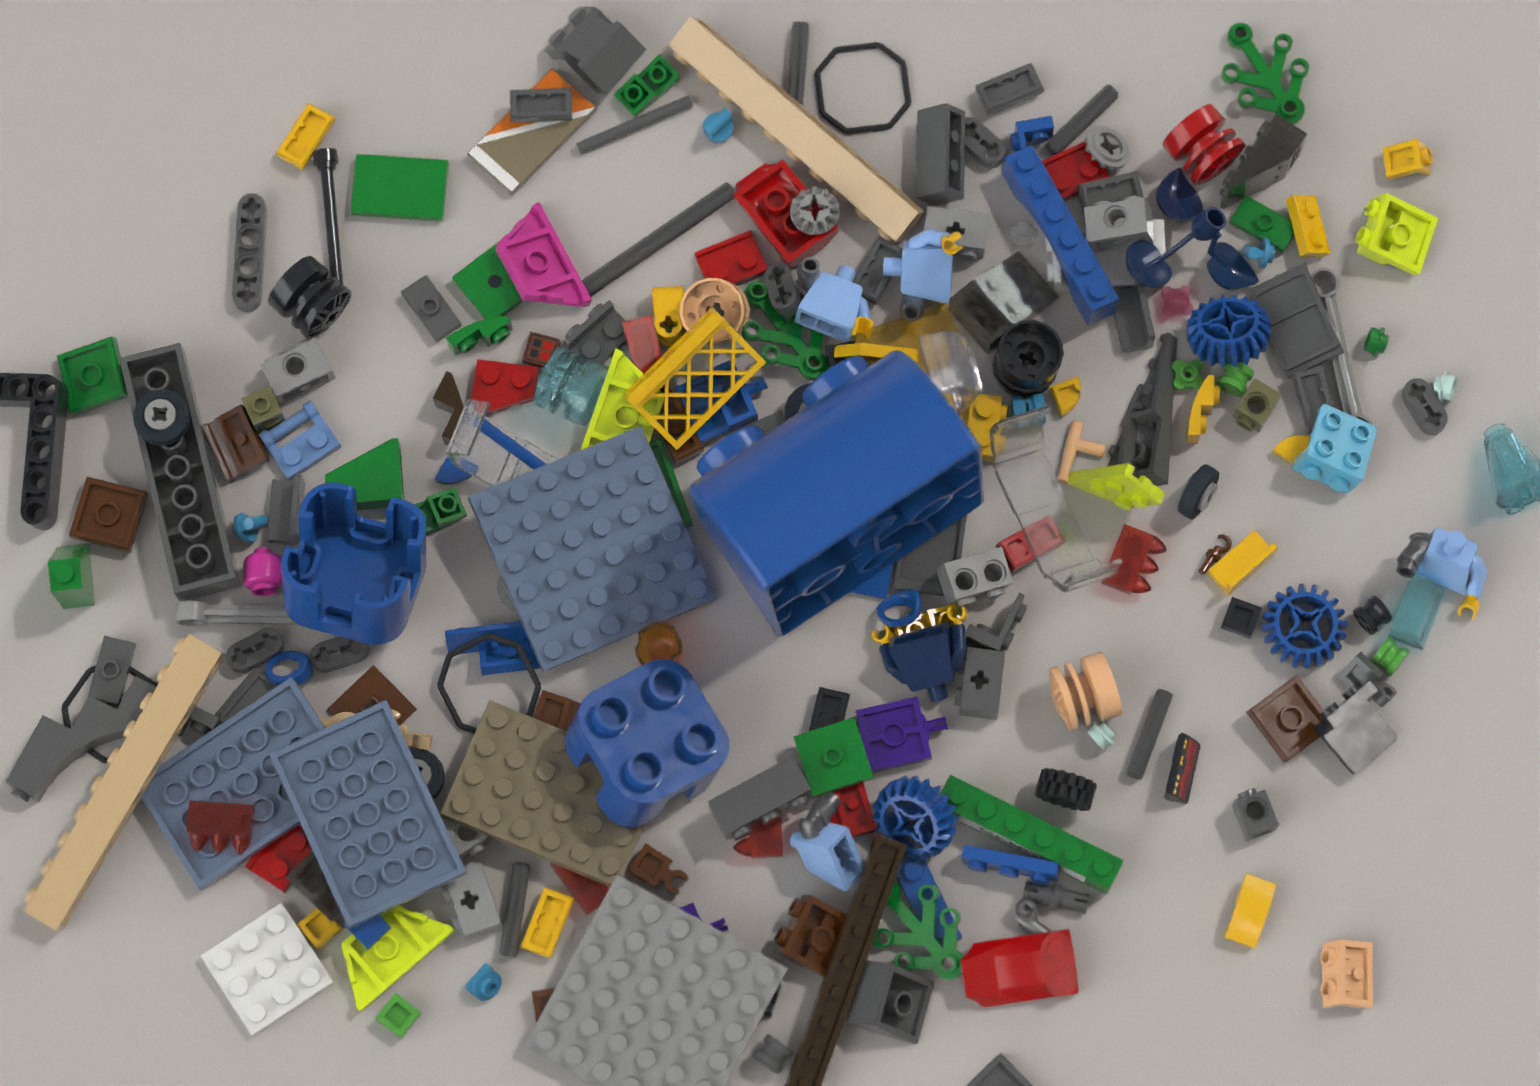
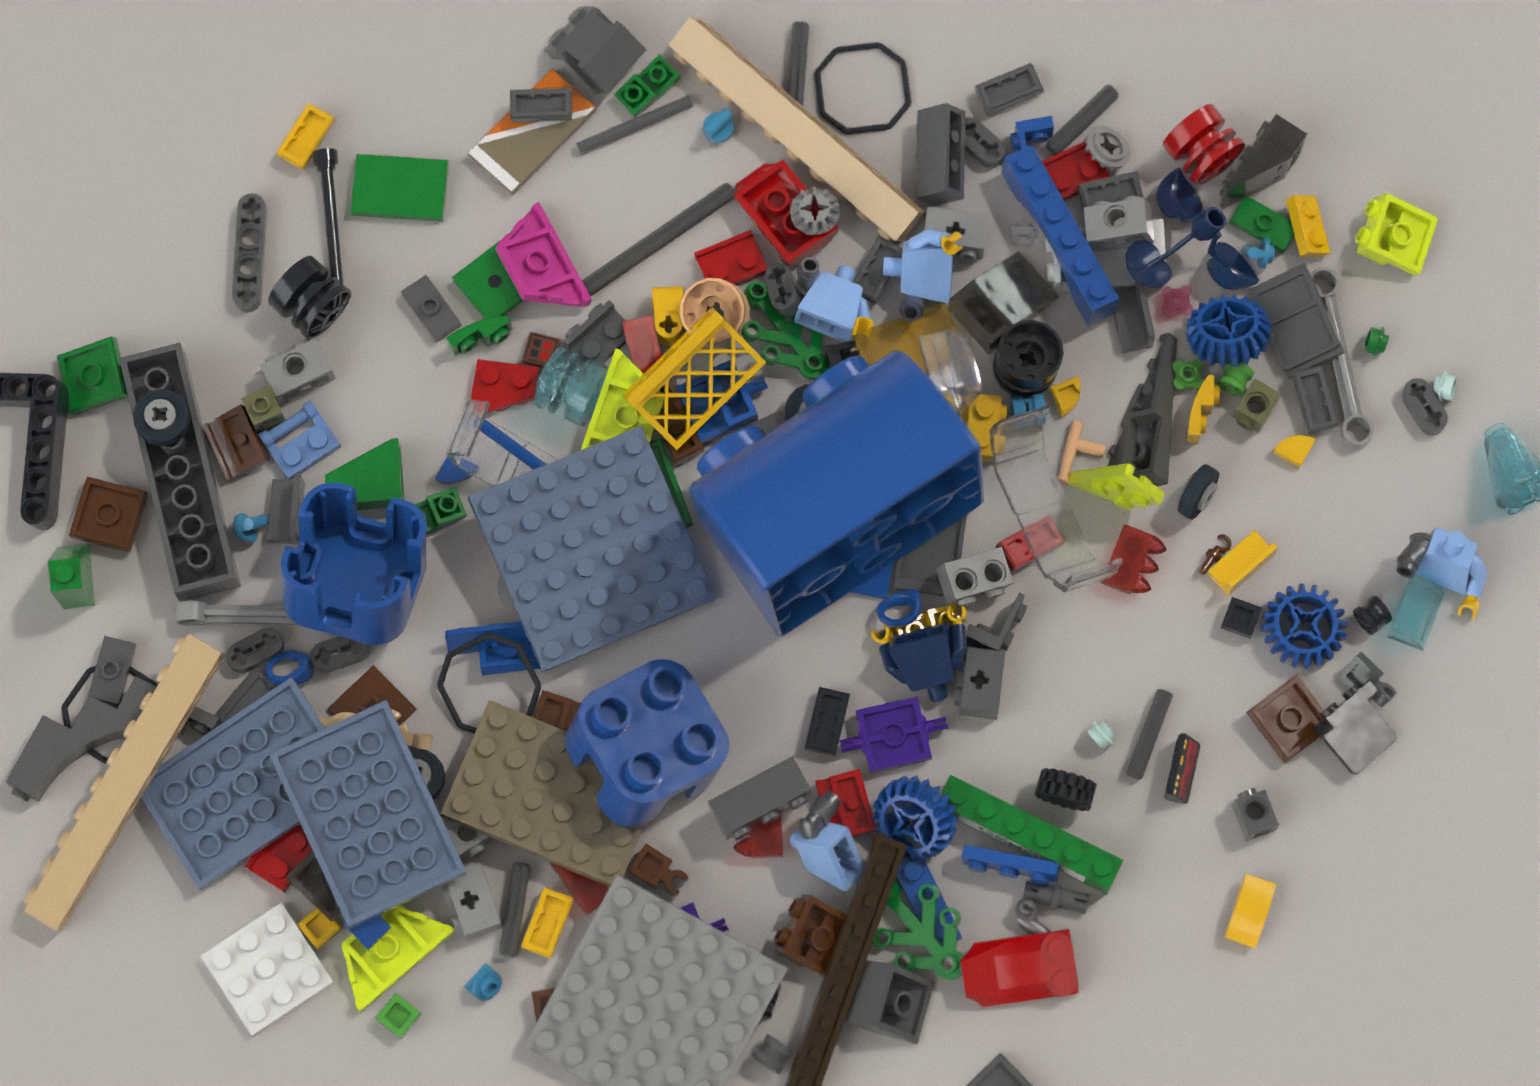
(221, 823): clear red plate -> none
(262, 572): dark pink head -> none
(449, 400): dark brown slope -> none
(658, 641): clear orange hair -> none
(833, 757): green plate -> none
(870, 352): yellow tile -> none
(1085, 691): light nougat wheel -> none
(1267, 78): green plant -> none
(1337, 450): medium azure bracket -> none
(1347, 973): light nougat bracket -> none
(1390, 656): bright green wheel -> none
(1407, 159): yellow bracket -> none

